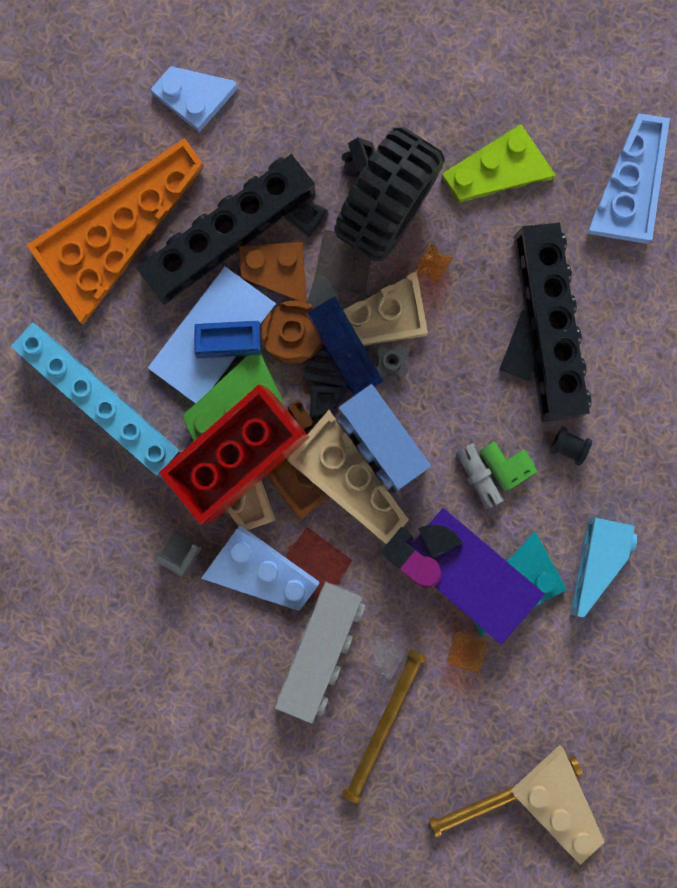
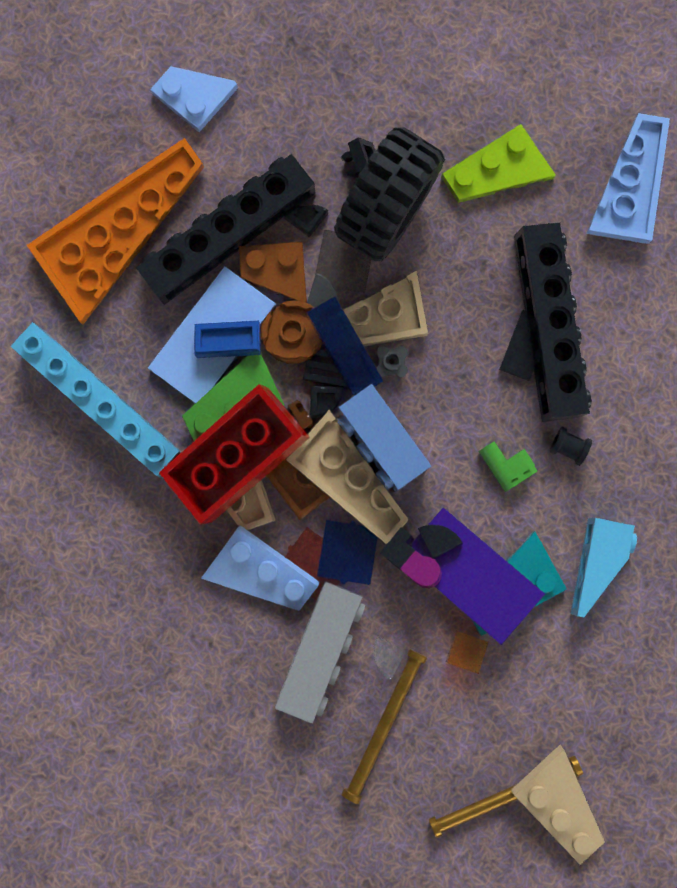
(179, 554): dark grey panel -> none
(347, 553): none -> clear blue piece
(434, 264): clear orange wheel -> none
(479, 476): light grey pin -> none

